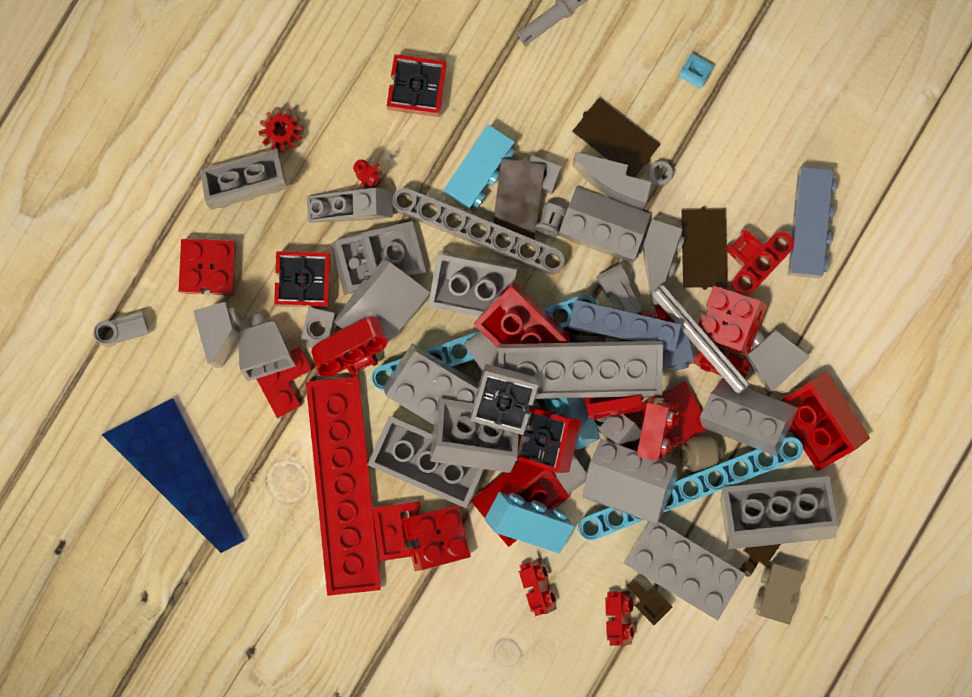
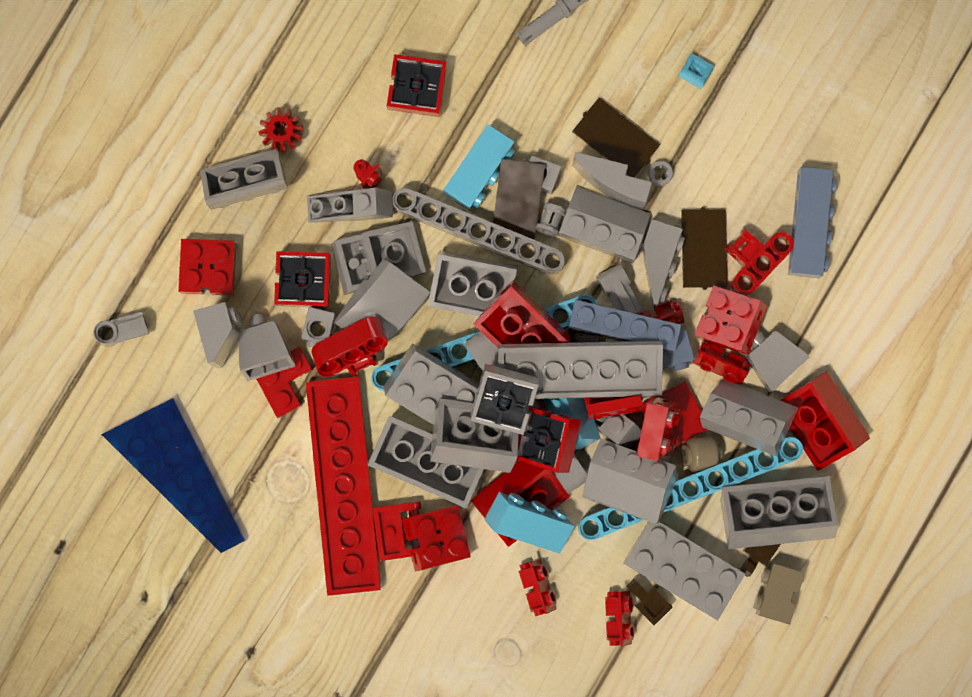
(700, 339): light grey axle -> none

